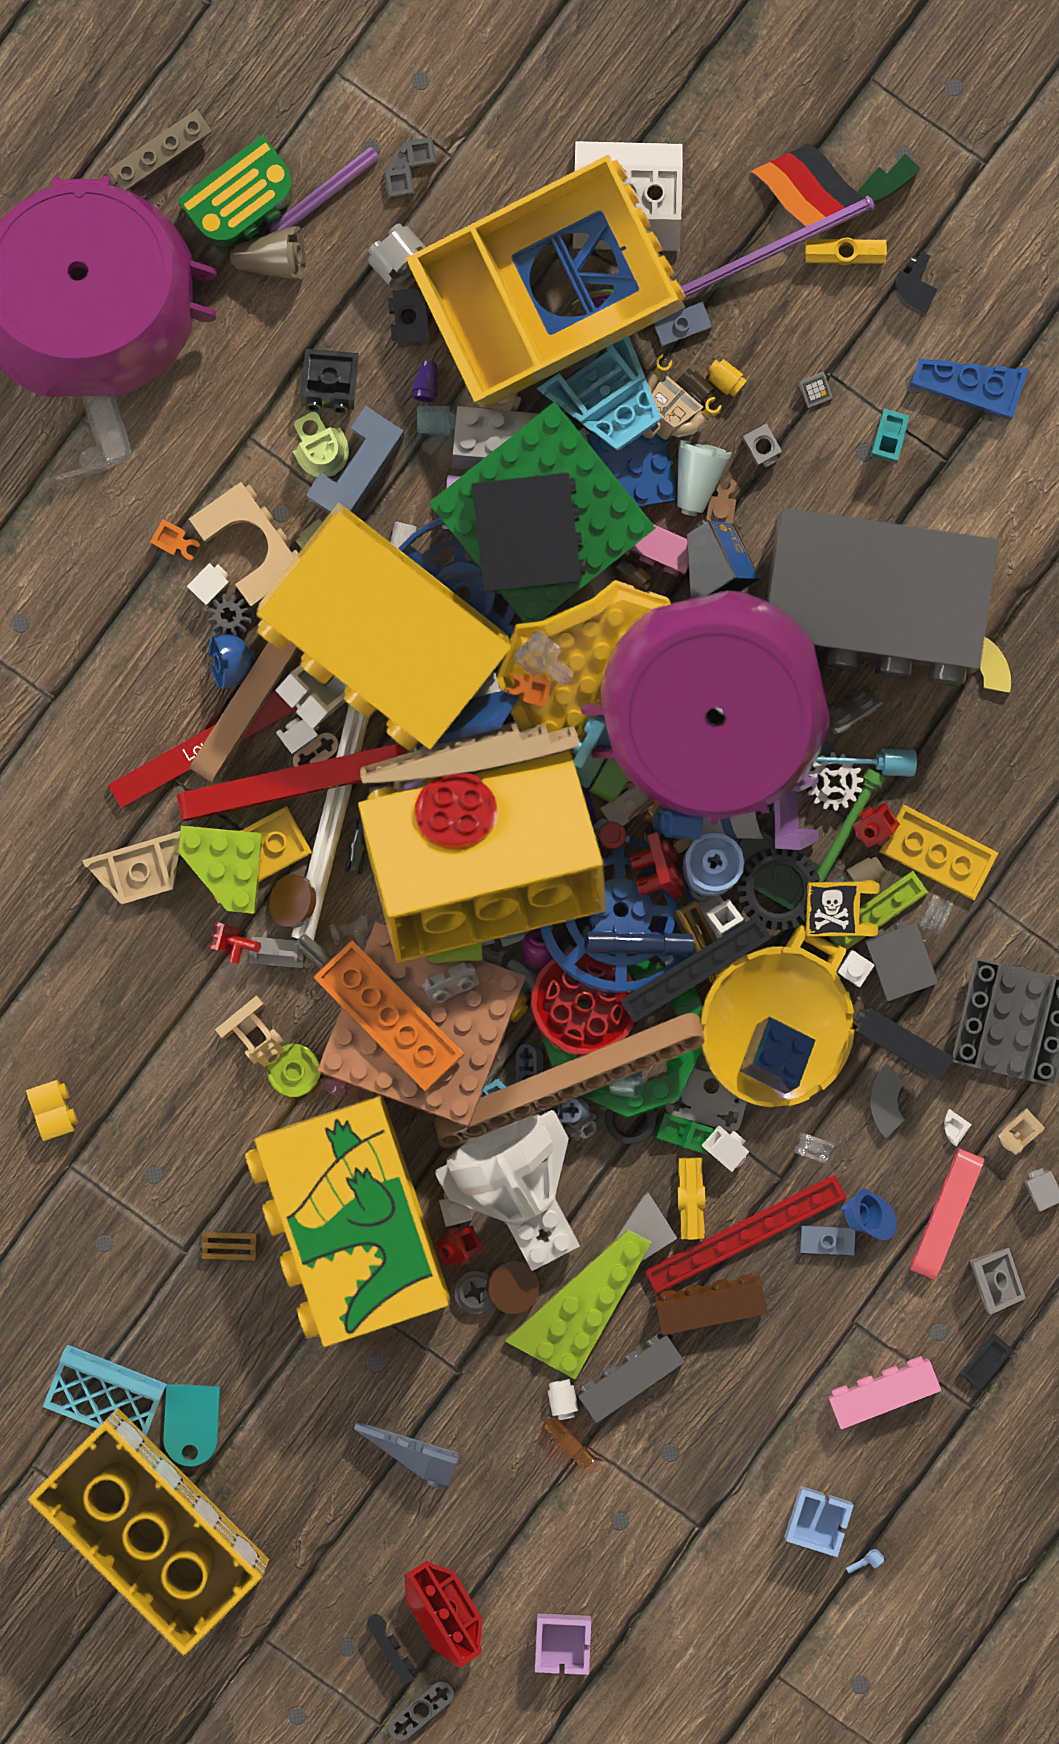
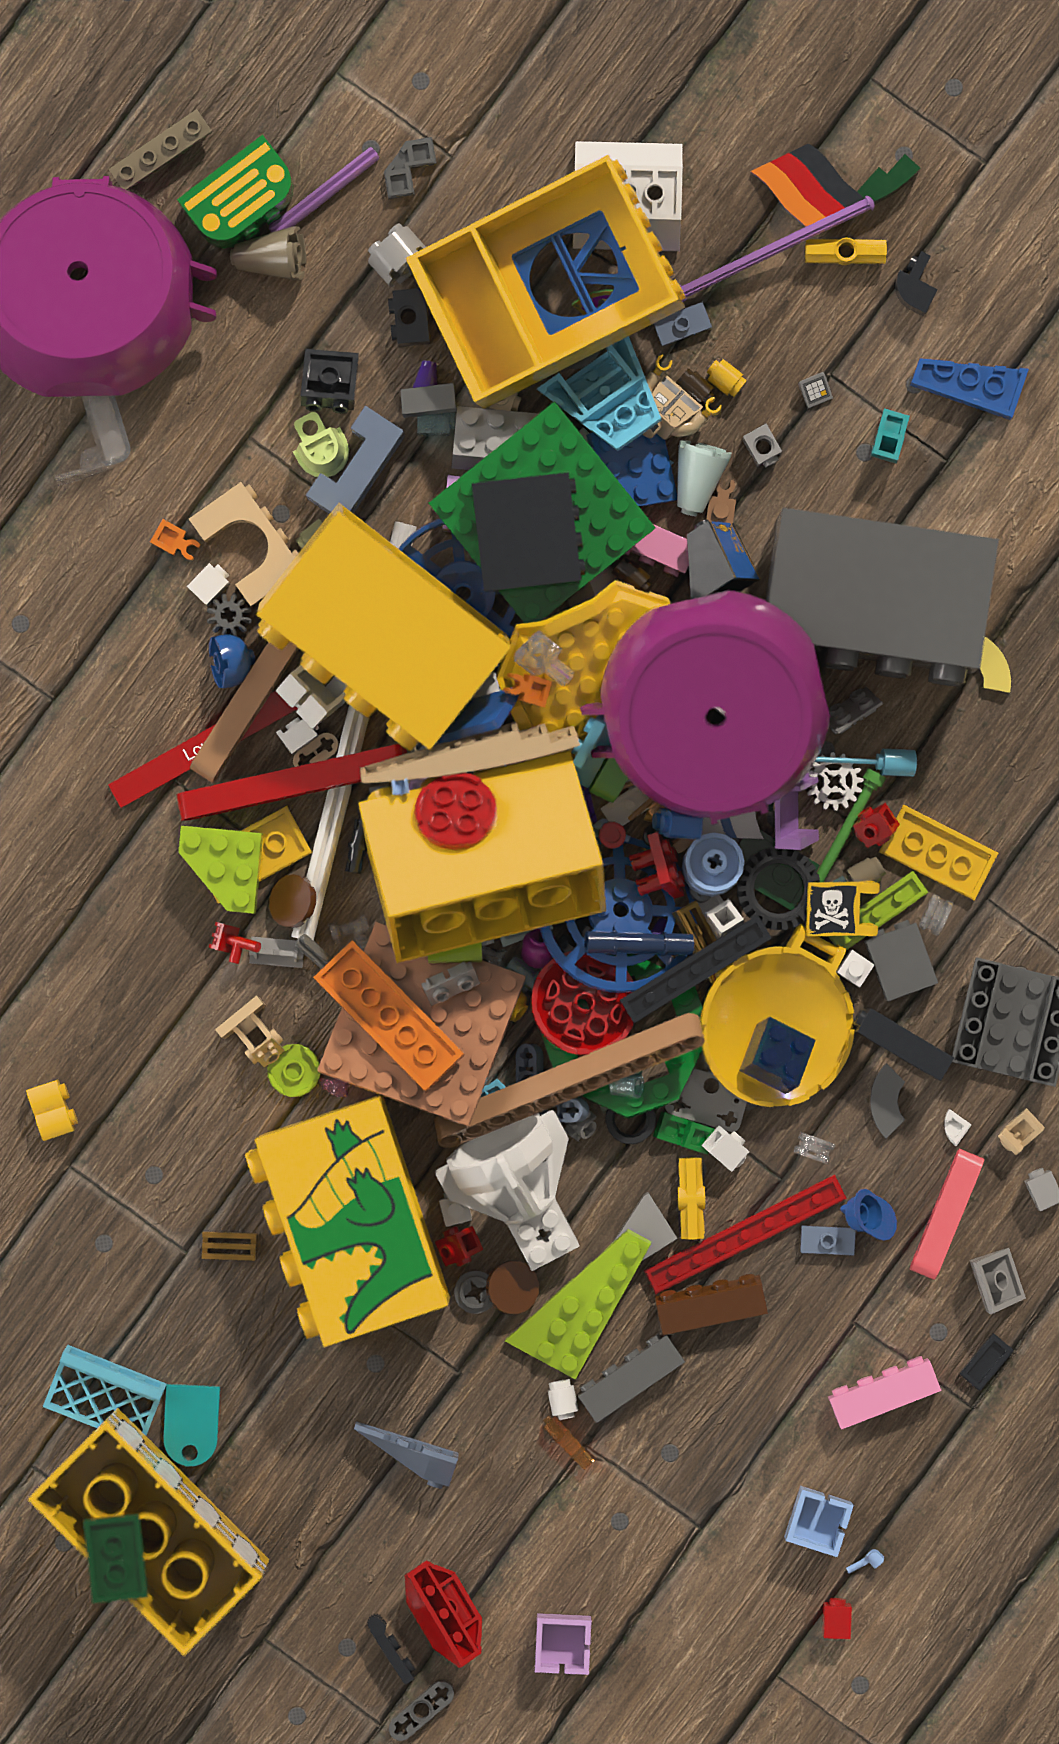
(115, 1558): none -> dark green plate
(139, 868): tan wing -> none
(400, 787): none -> light blue hand
(428, 400): none -> dark grey tile
(837, 1619): none -> red brick

